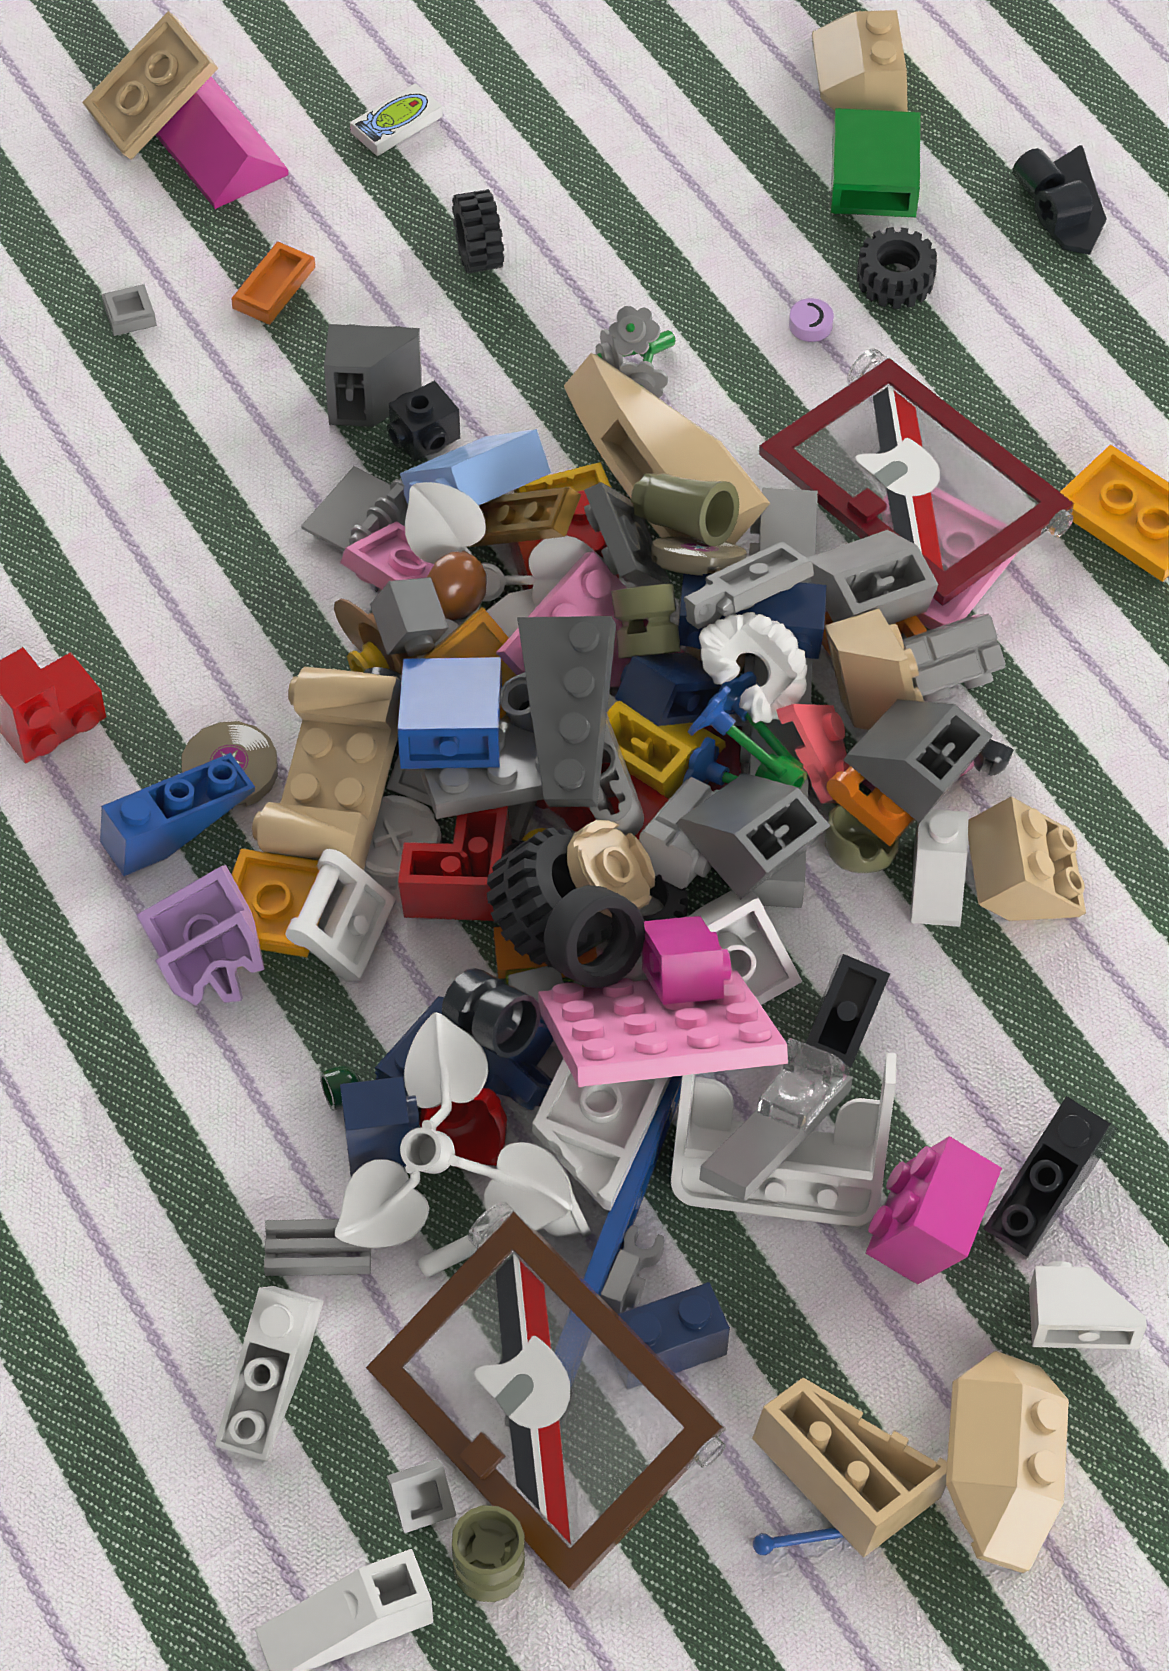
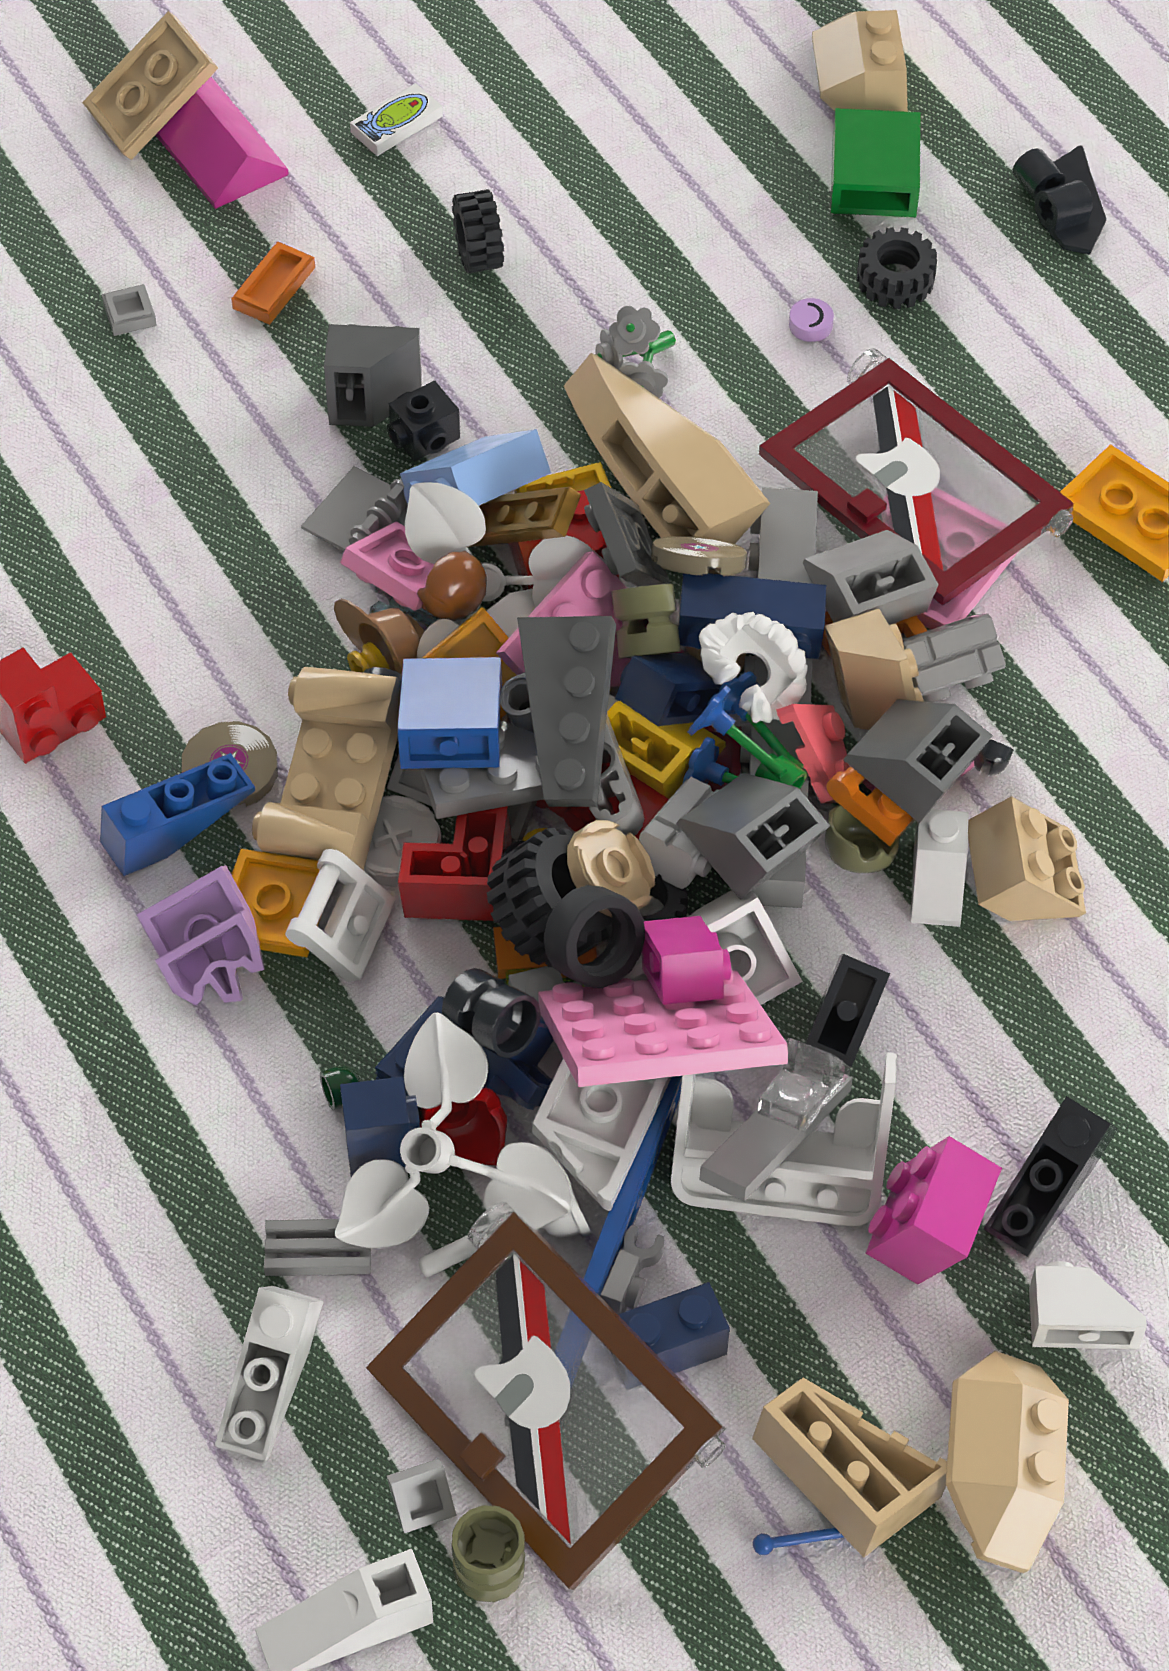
(409, 616): dark grey brick -> none
(688, 506): olive plant -> none
(747, 583): light grey hinge -> none

